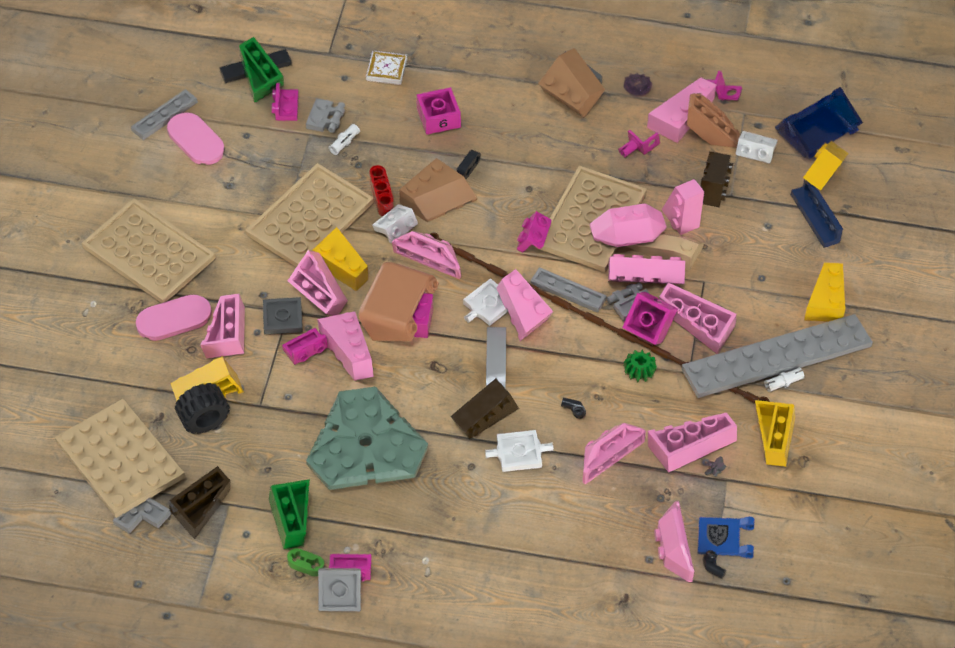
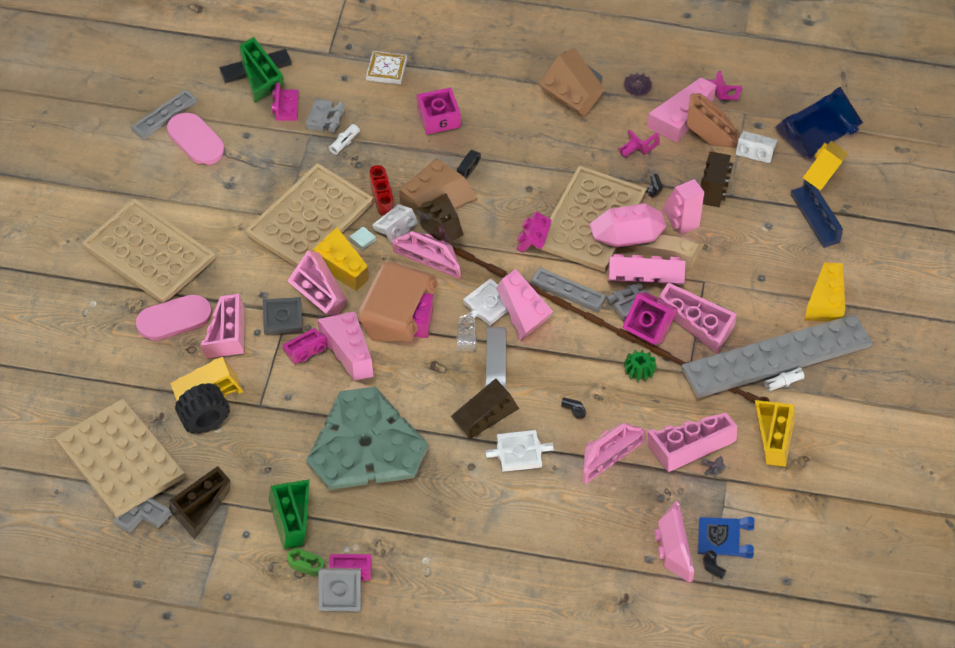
(362, 238): none -> light aqua tile
(440, 219): none -> dark brown wedge
(466, 334): none -> clear piece
(656, 186): none -> black arm

